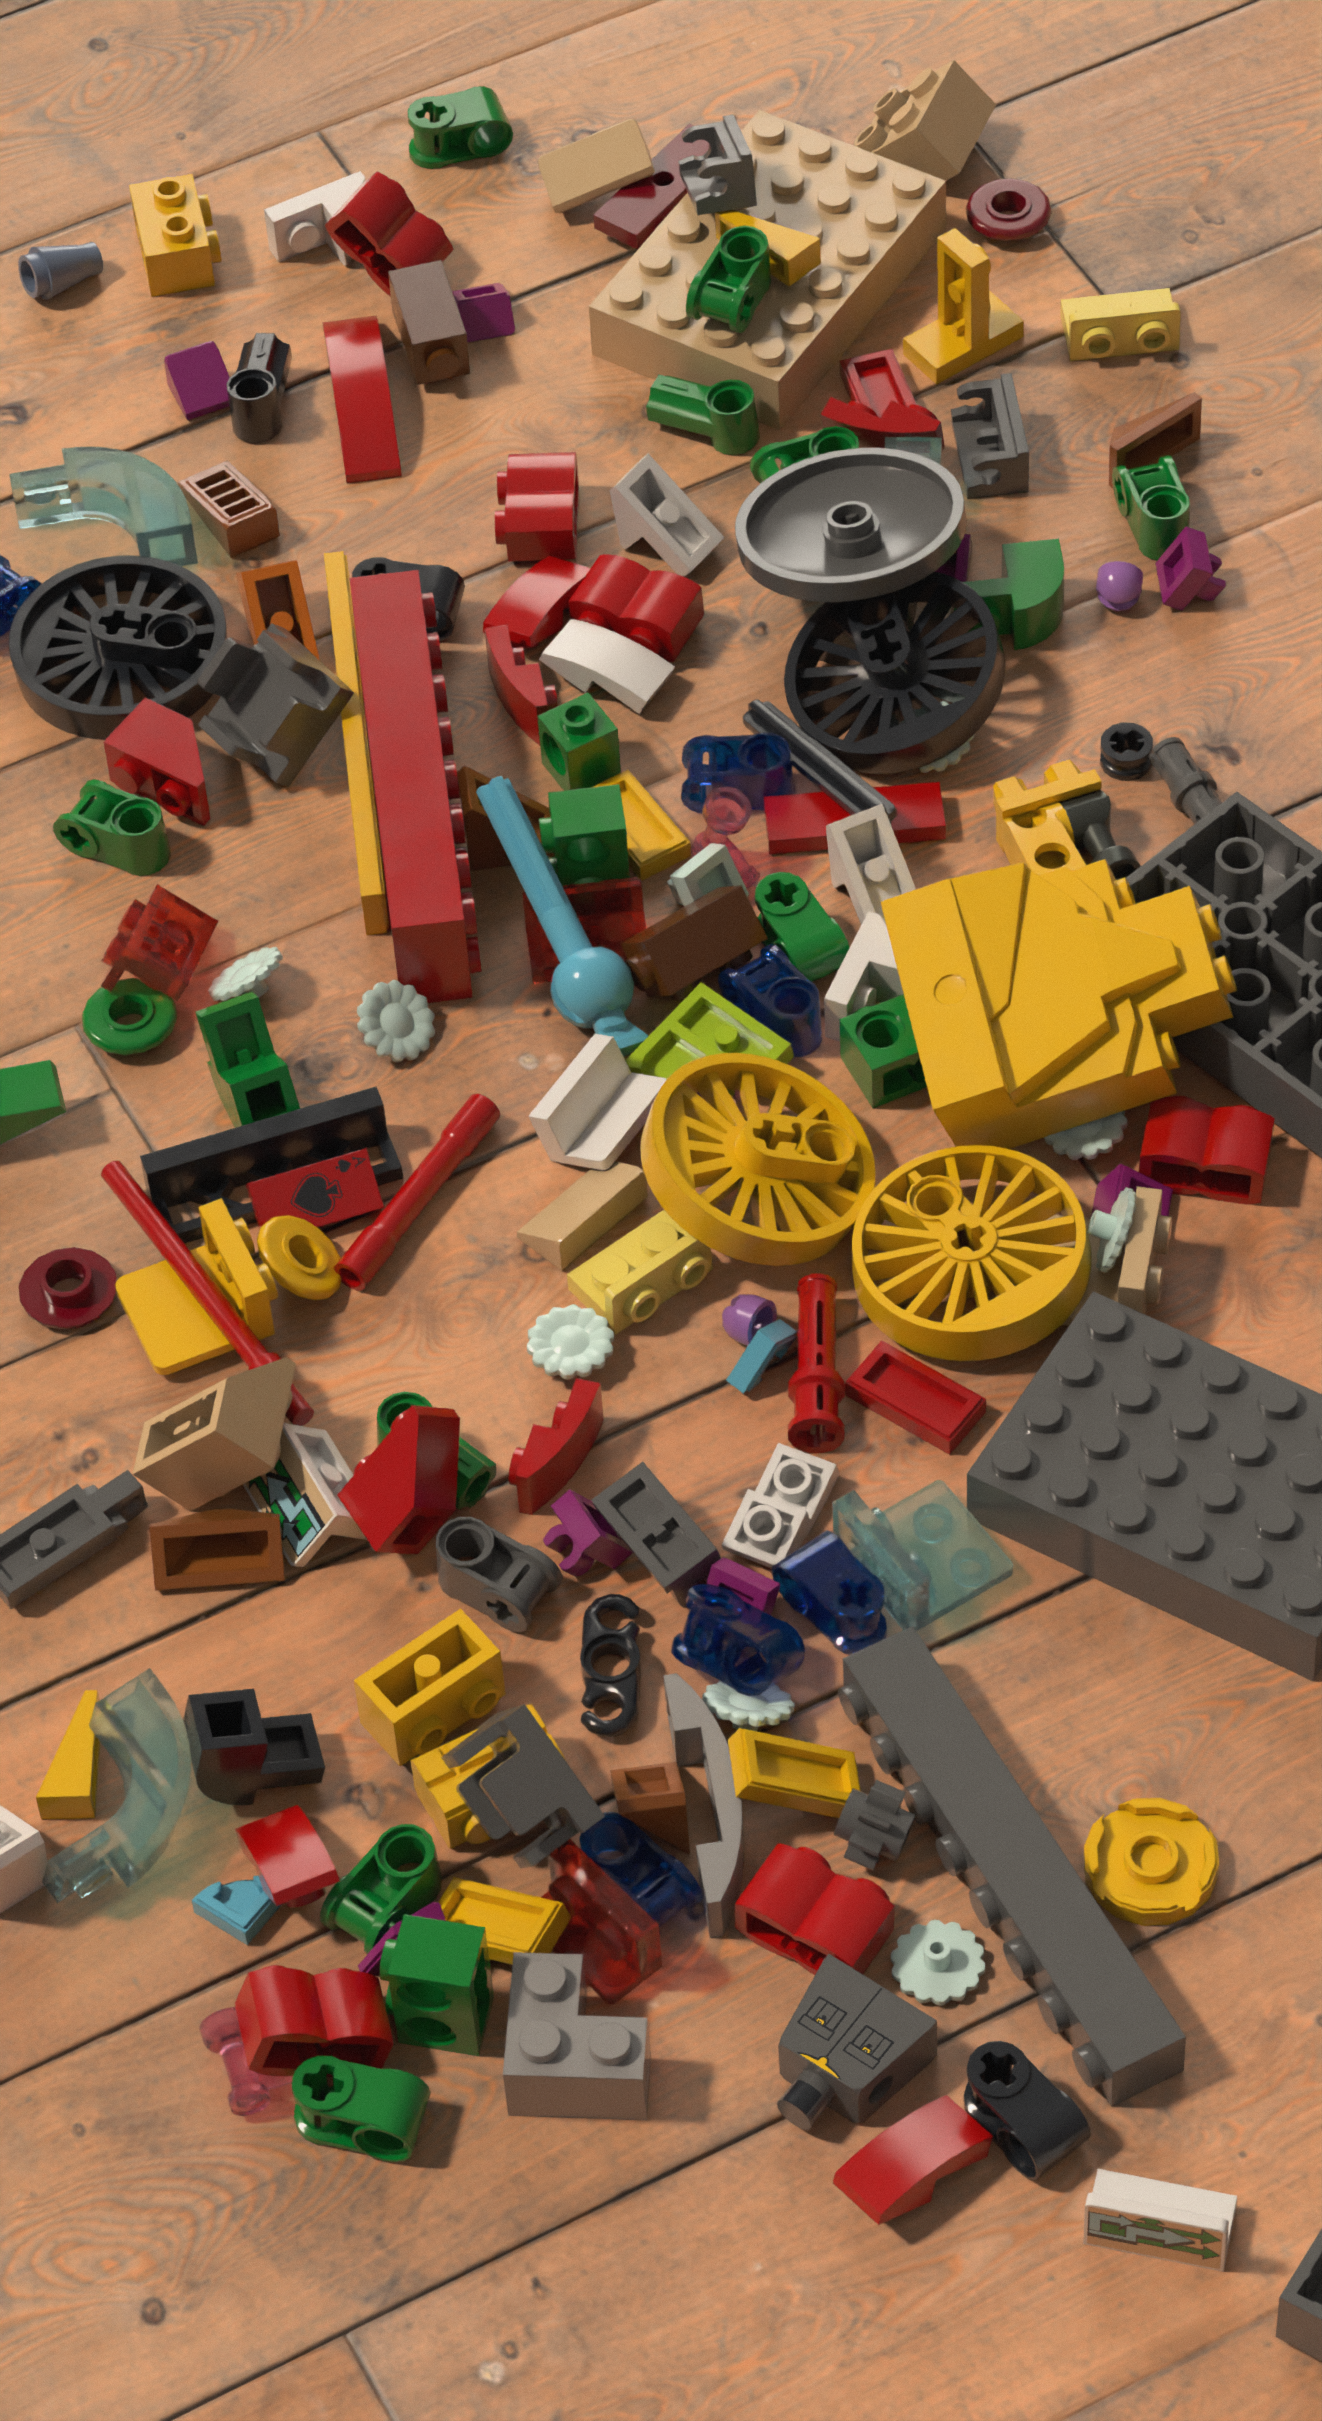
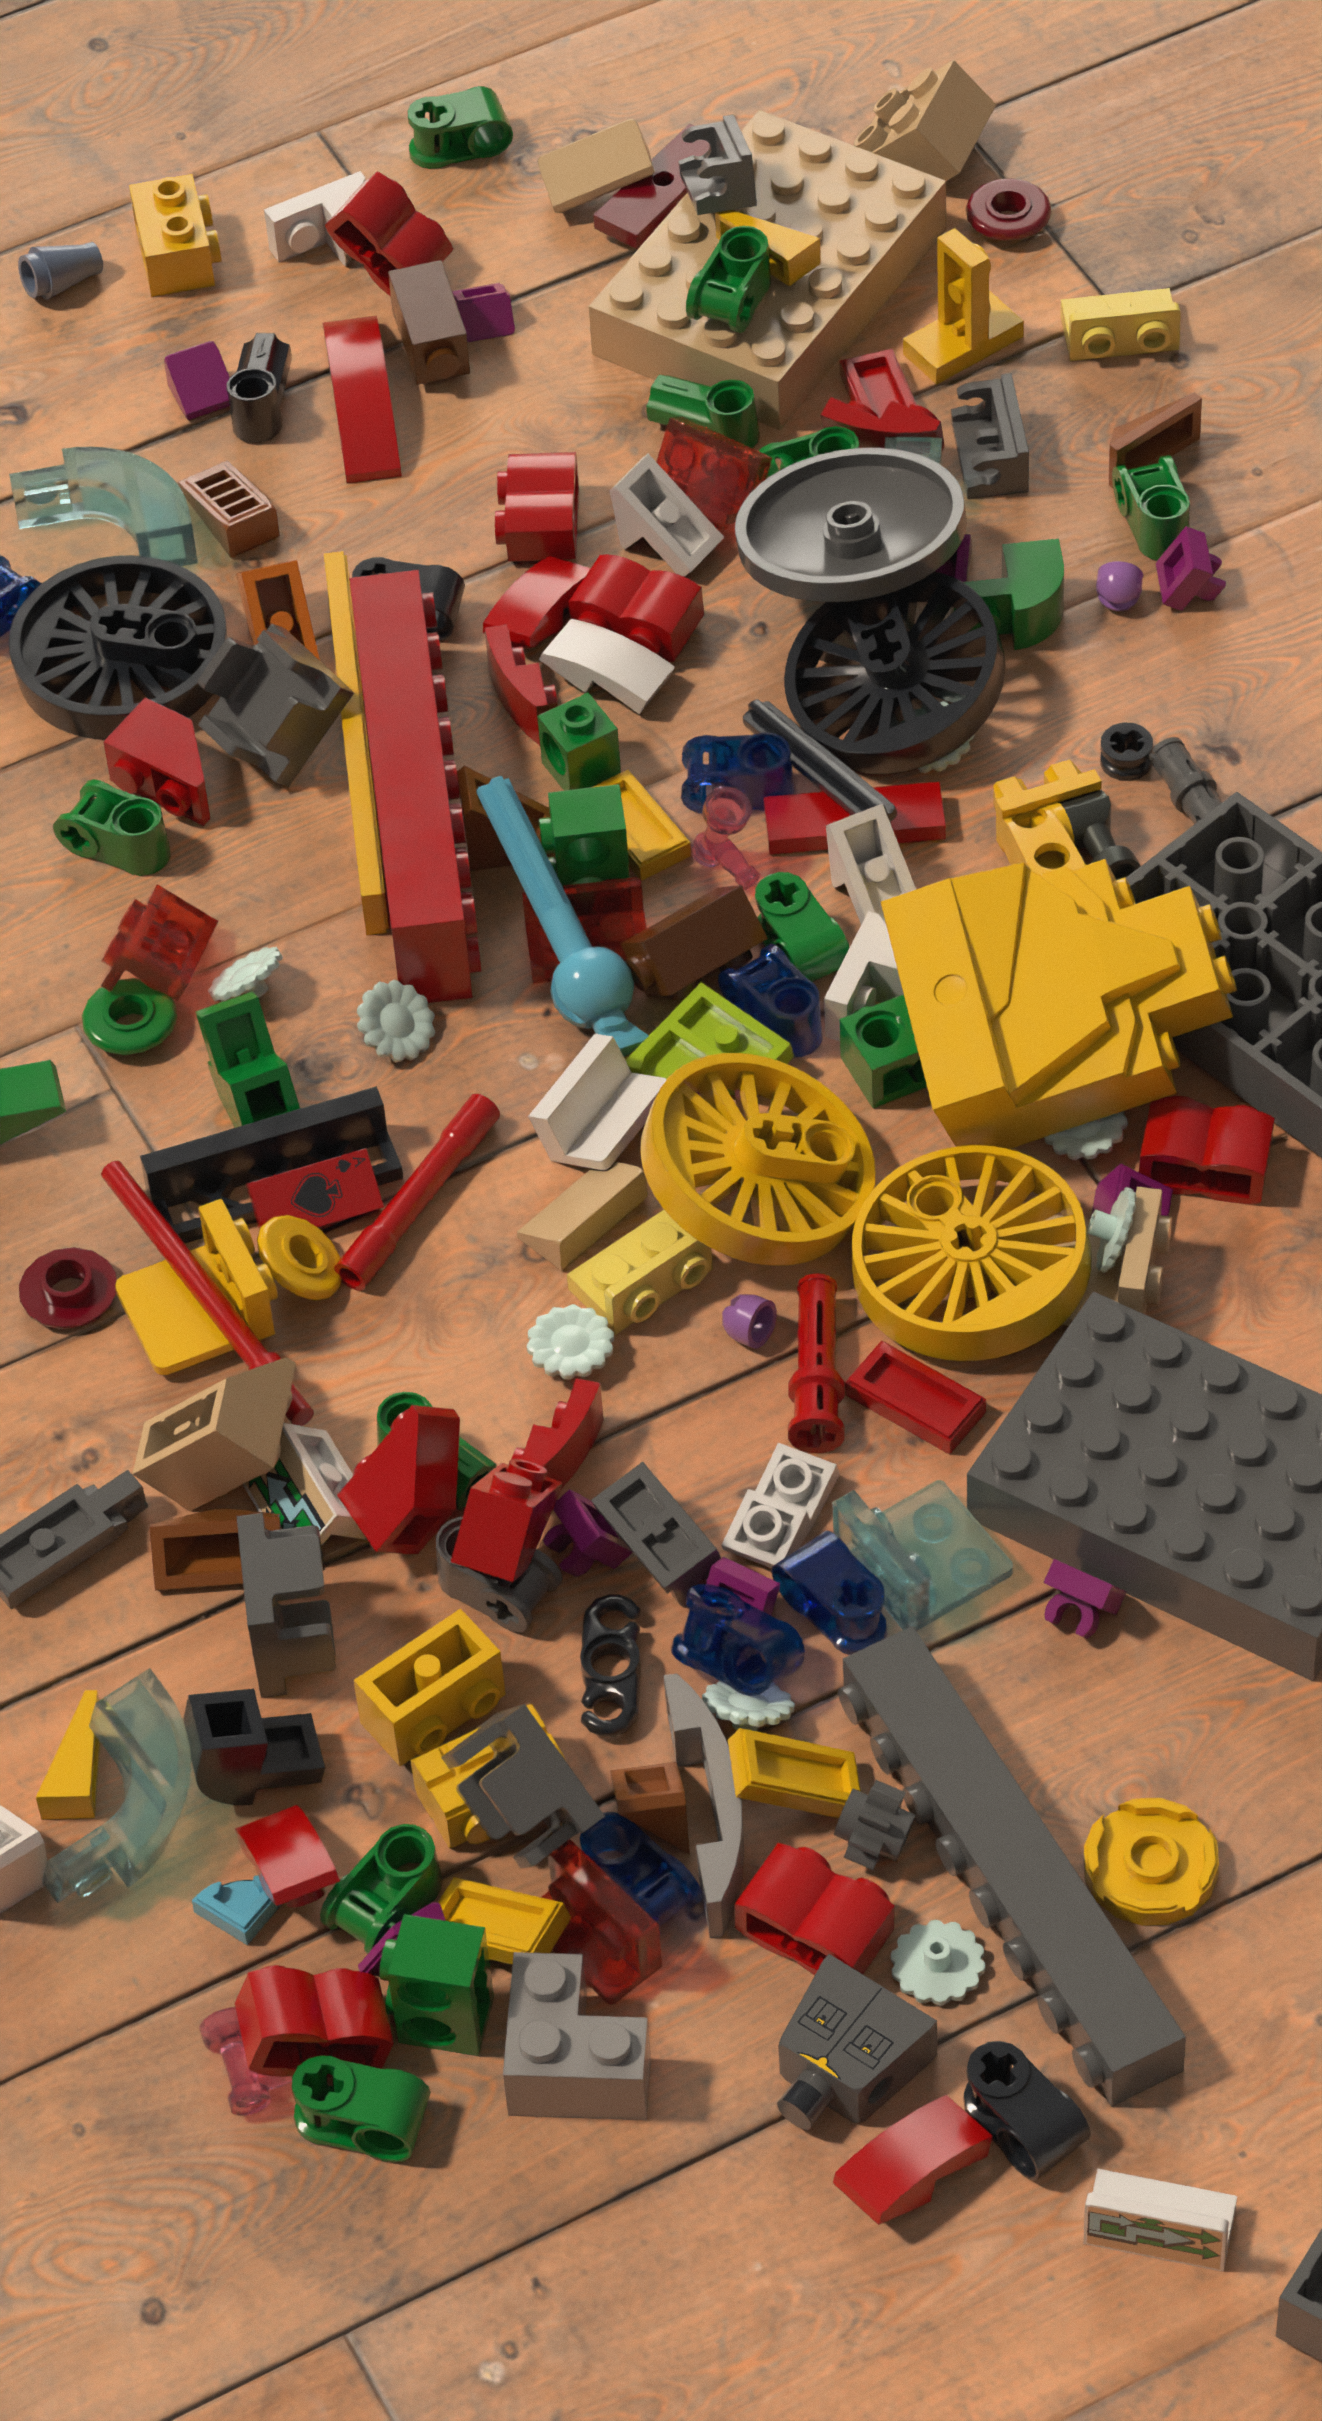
(290, 1636): none -> dark grey panel
(505, 1519): none -> red slope
(703, 873): light aqua tile -> none
(711, 468): none -> clear red bracket
(767, 1342): medium azure tile -> none
(1081, 1591): none -> magenta tile

